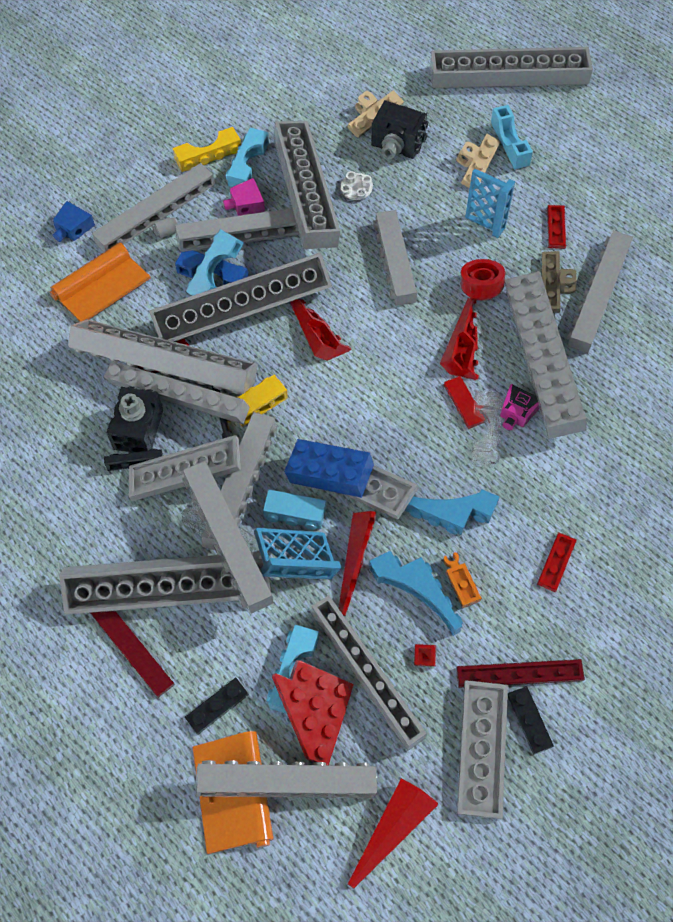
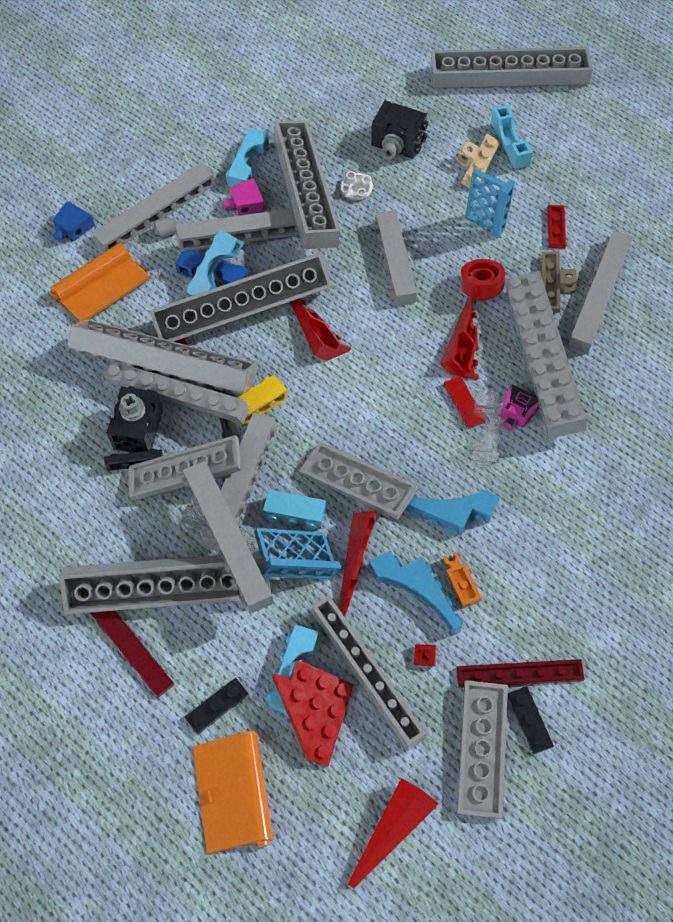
(190, 156): yellow arch -> none
(285, 780): light grey brick -> none
(329, 468): blue brick -> none
(370, 108): tan plate -> none
(556, 562): red tile -> none

